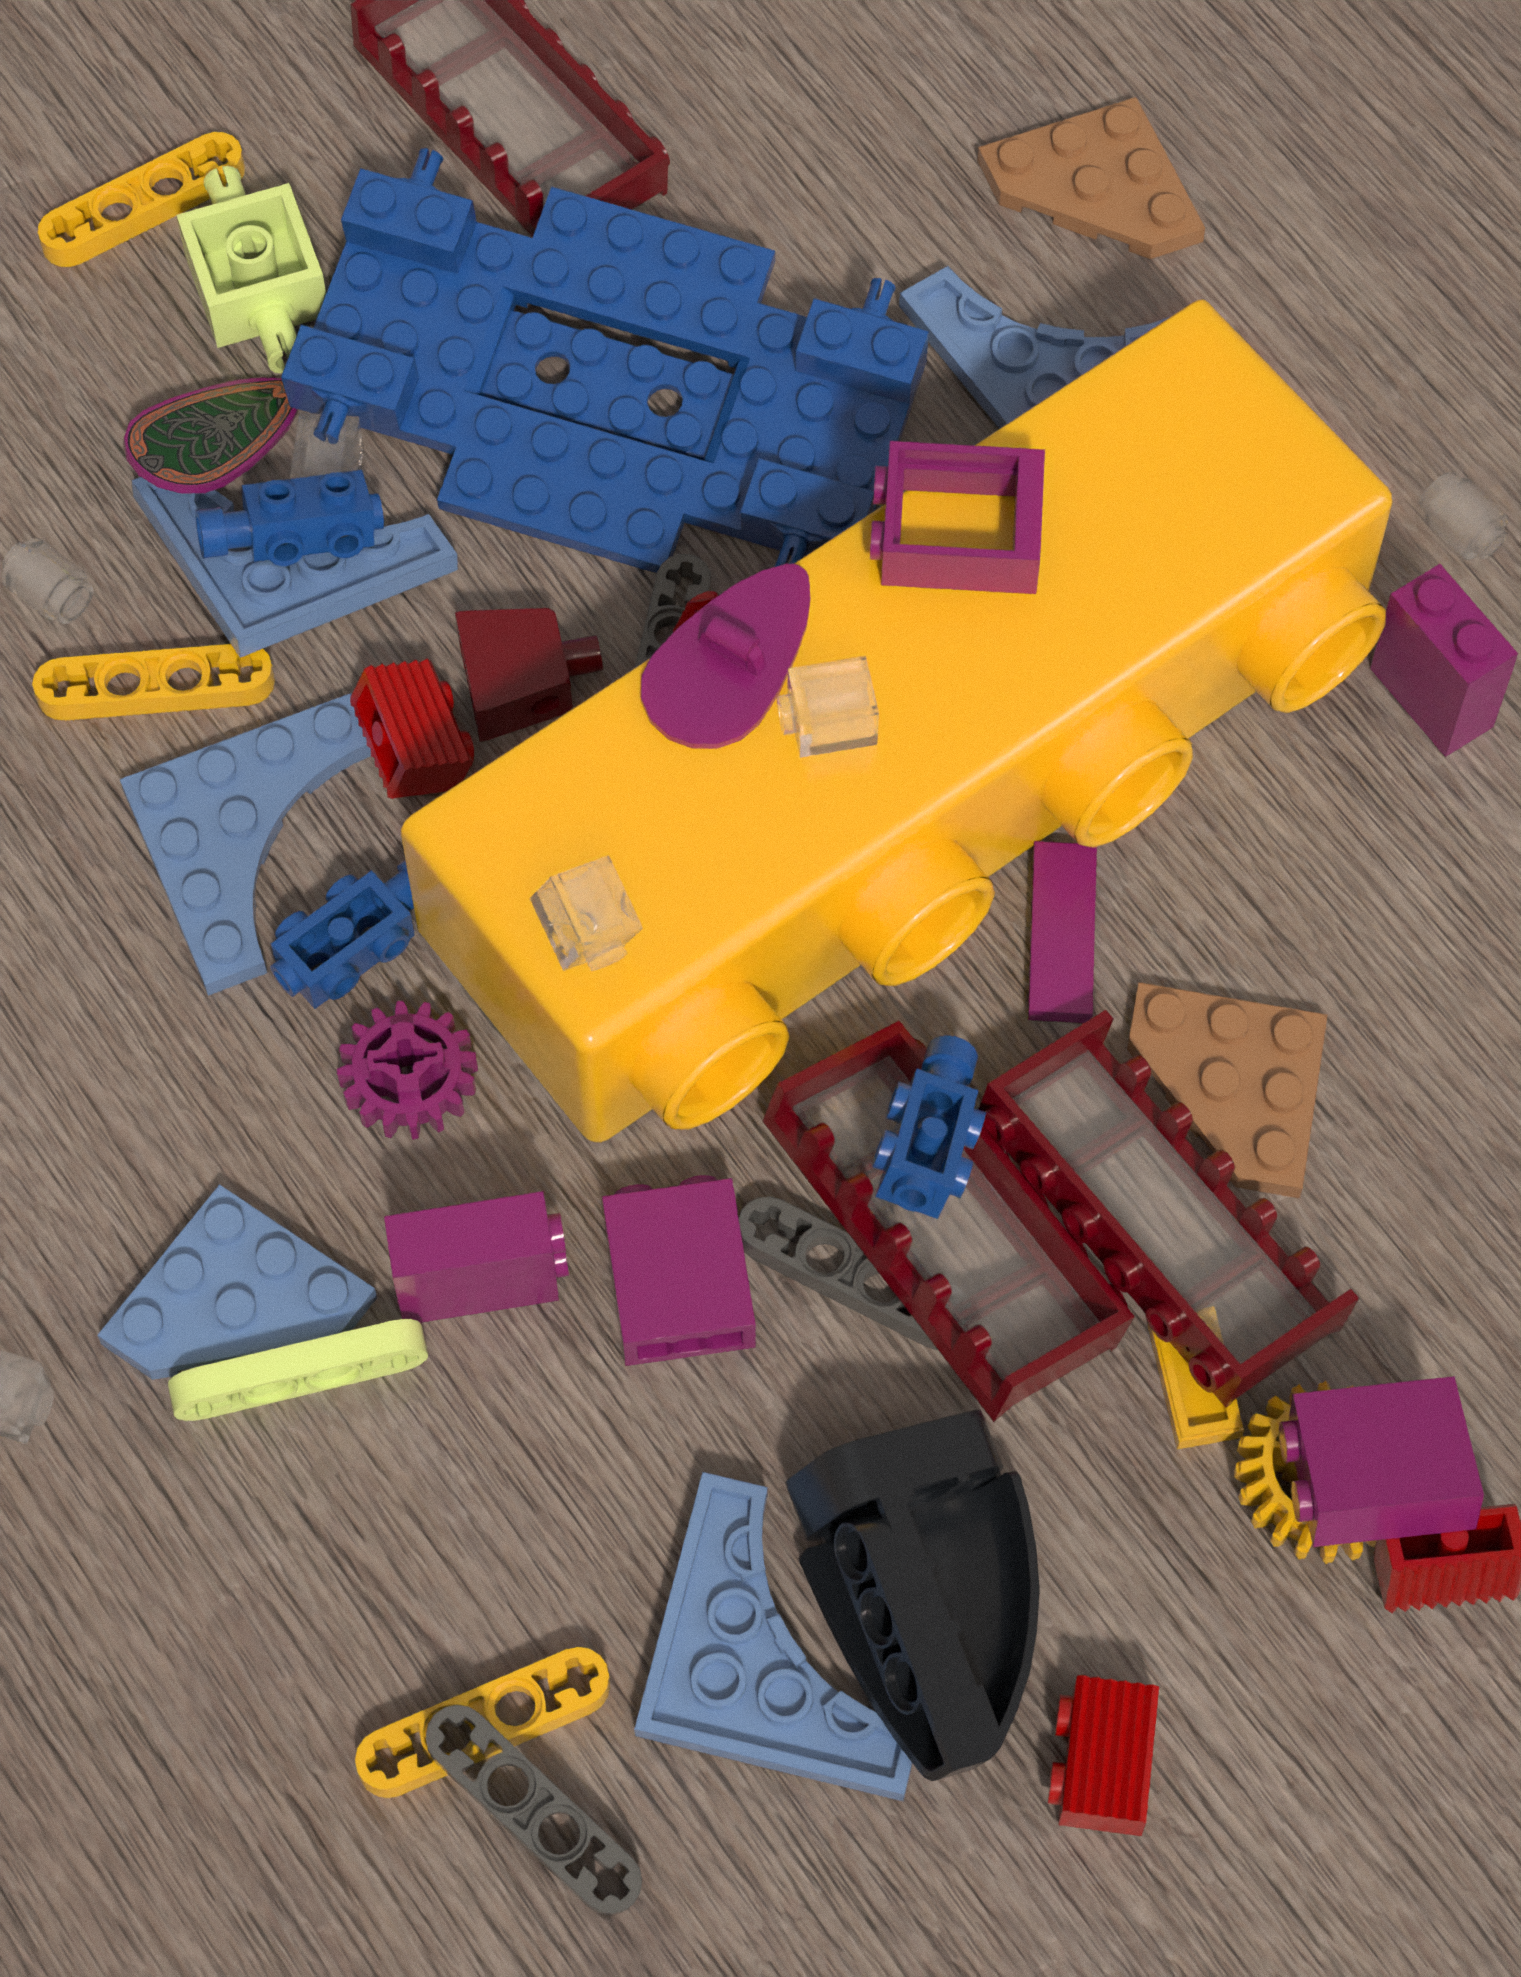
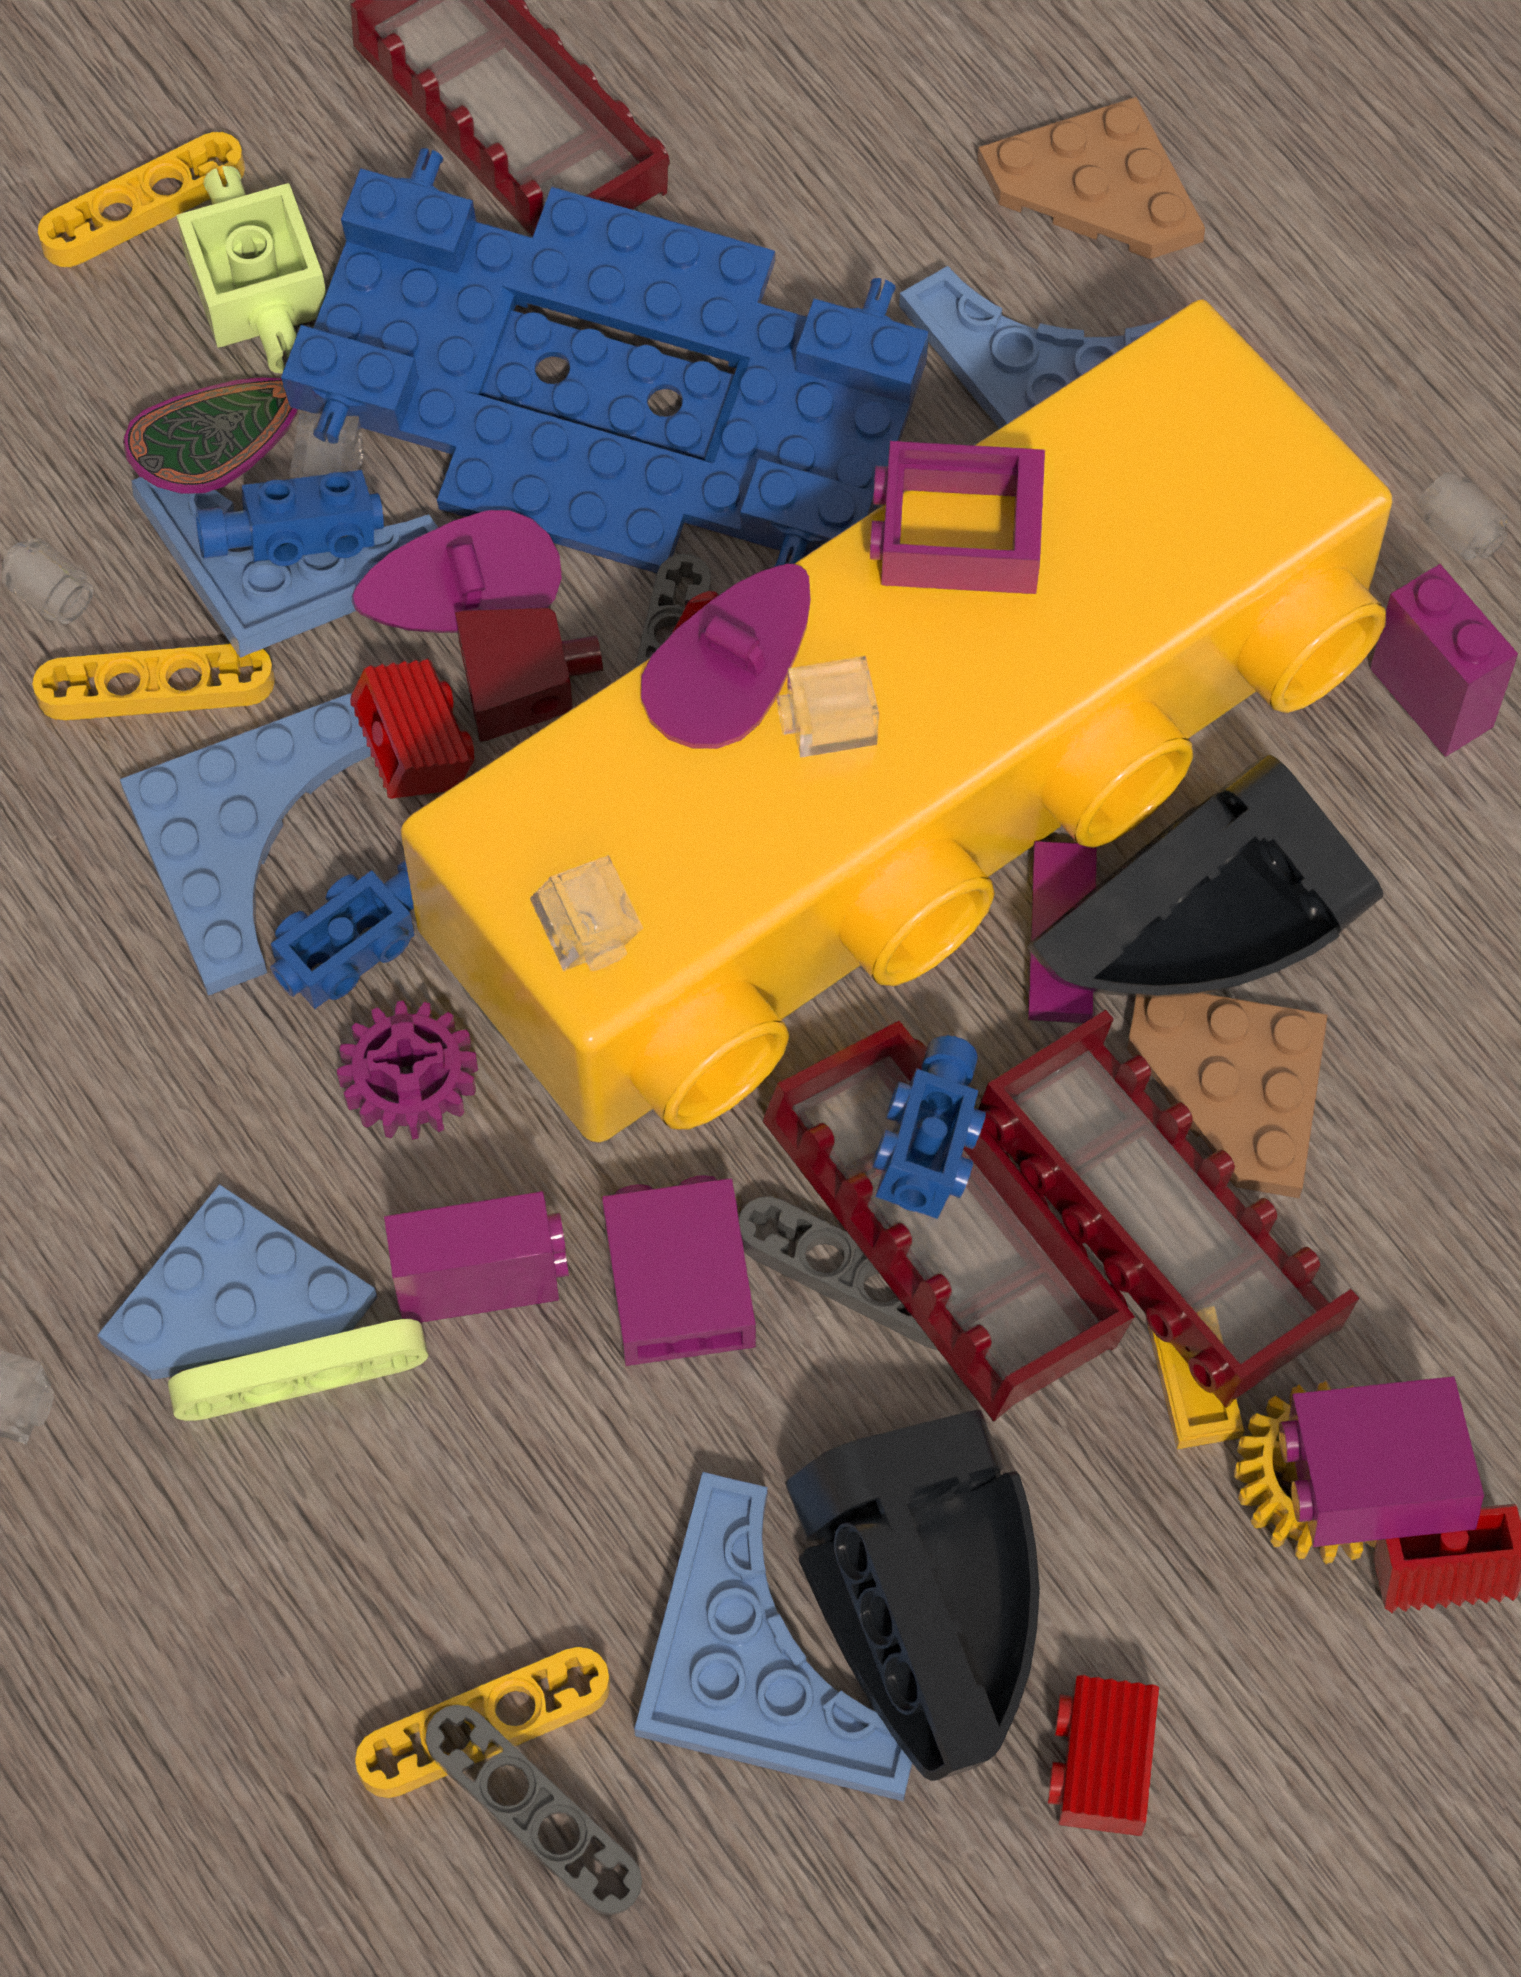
(465, 565): none -> magenta shield
(1215, 896): none -> black panel

